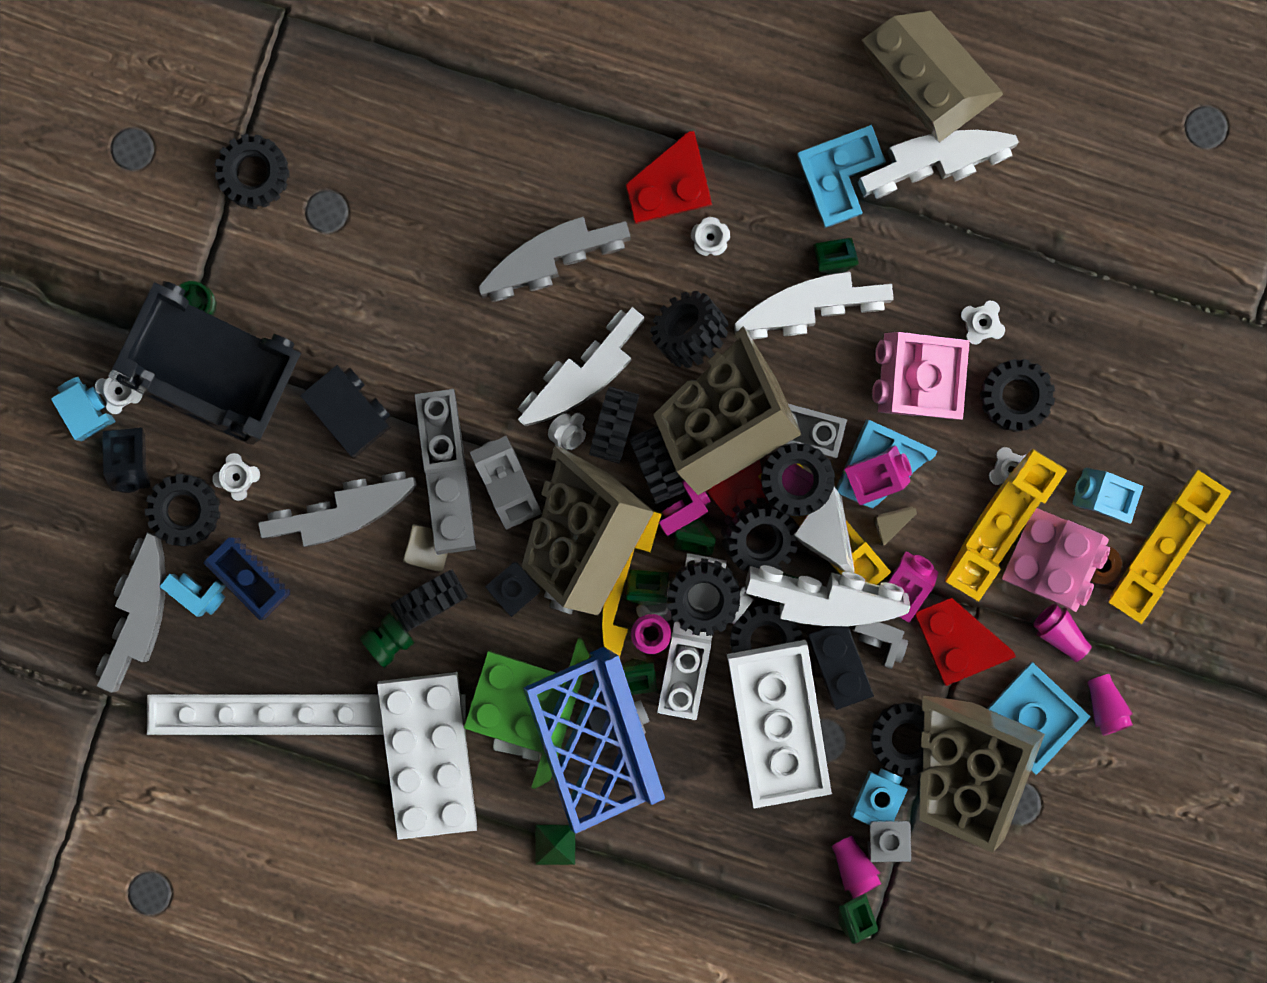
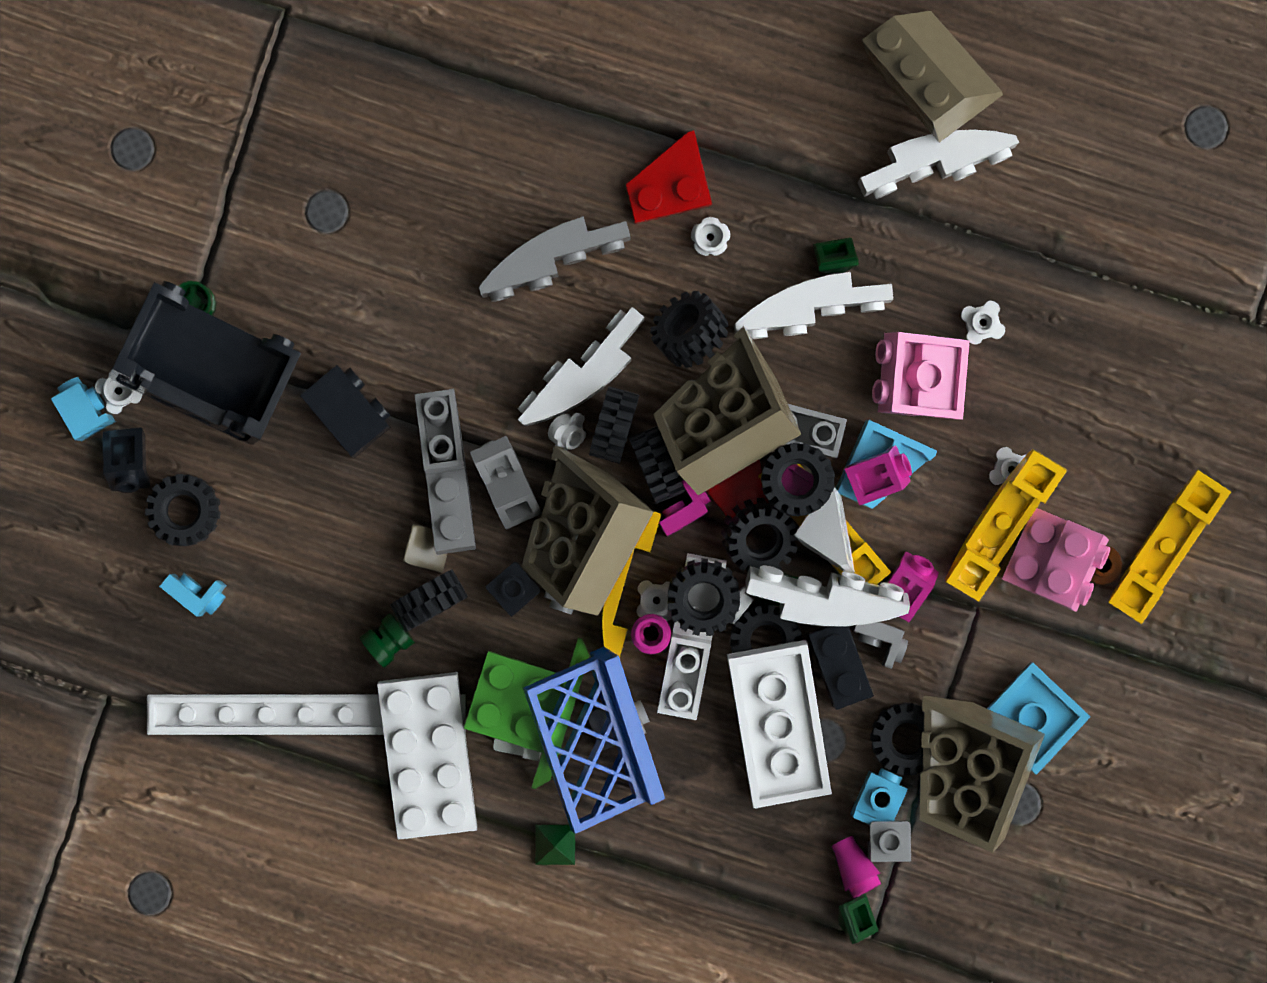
(144, 601): light grey slope -> none
(225, 477): white plate -> none
(241, 149): black tyre -> none
(247, 578): dark blue brick -> none
(356, 508): light grey slope -> none
(640, 676): dark green slope -> none
(647, 587): dark green slope -> none
(695, 539): dark green slope -> none
(829, 169): medium azure plate -> none
(892, 522): dark tan slope -> none
(959, 641): red wing -> none
(1041, 390): black tyre -> none
(1060, 630): dark pink cone -> none
(1107, 494): medium azure bracket -> none
(1108, 706): dark pink cone -> none

